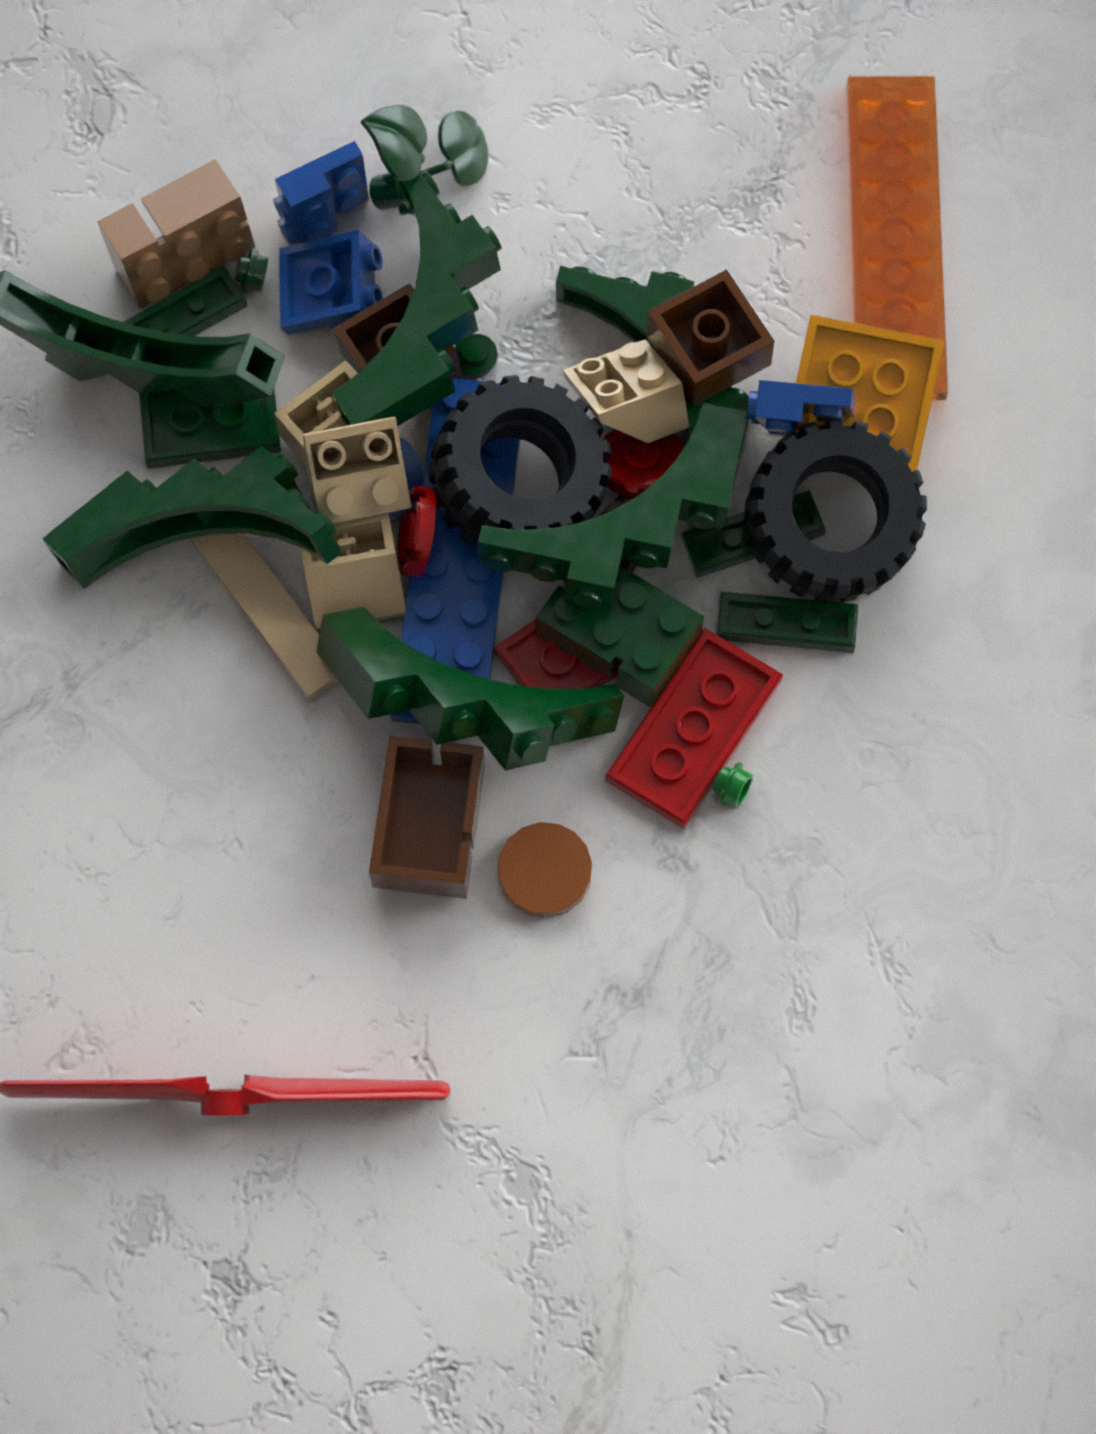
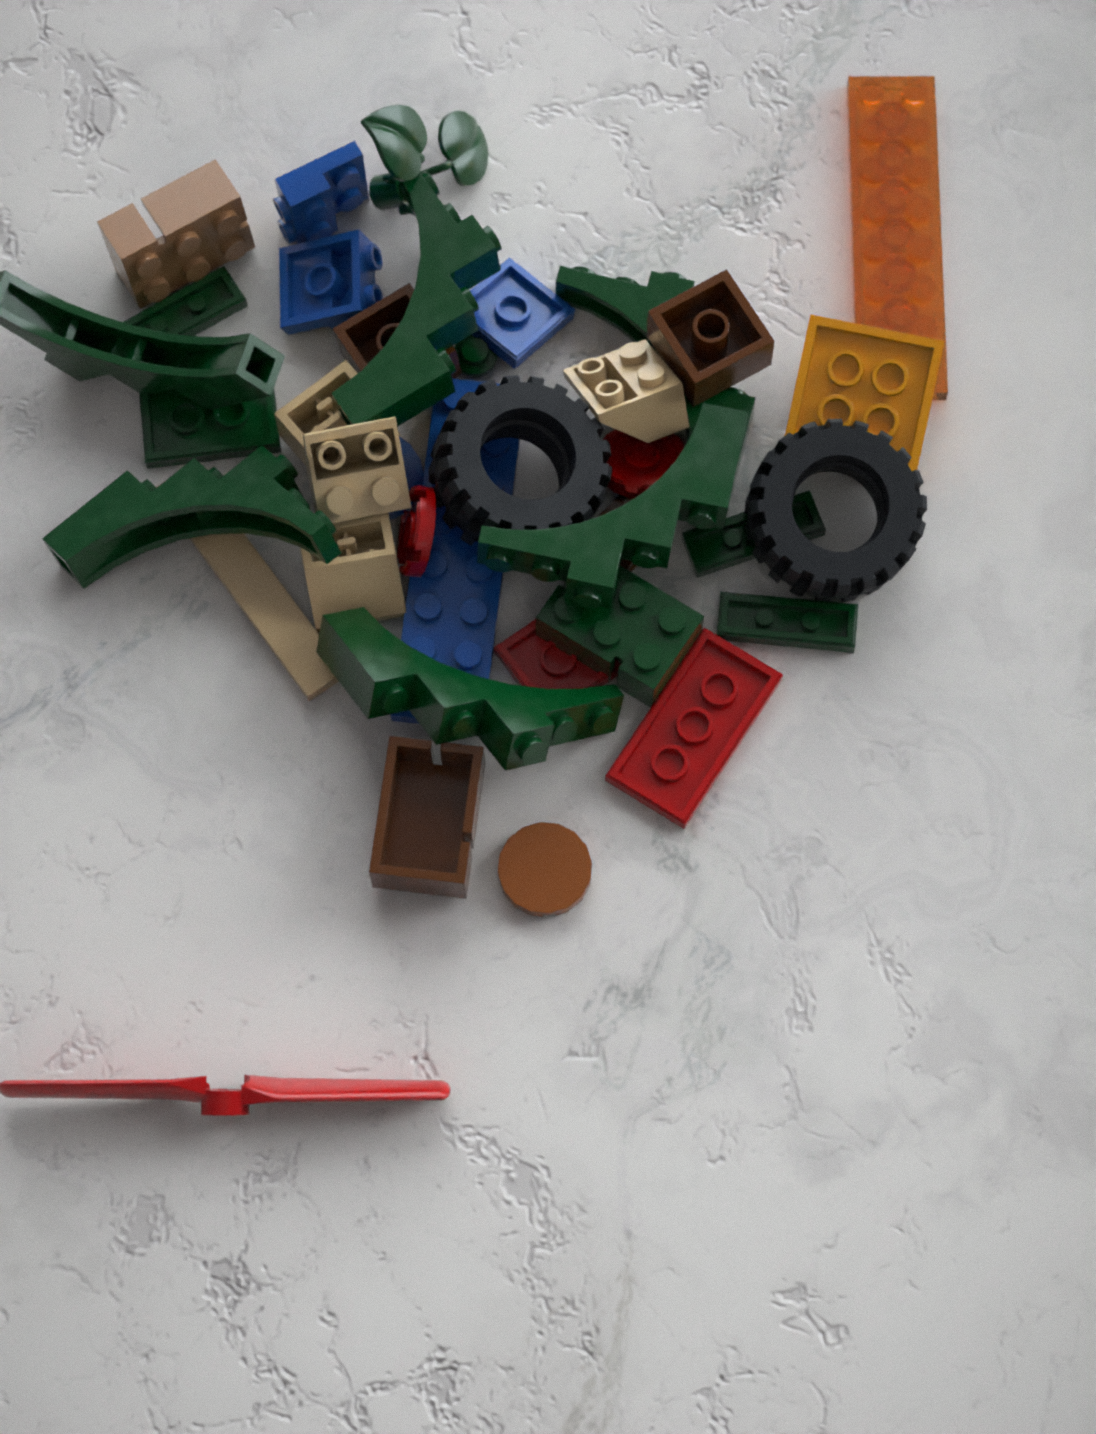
(251, 271): dark green plate -> none
(517, 313): none -> blue plate
(733, 785): green plate -> none
(786, 406): blue plate -> none

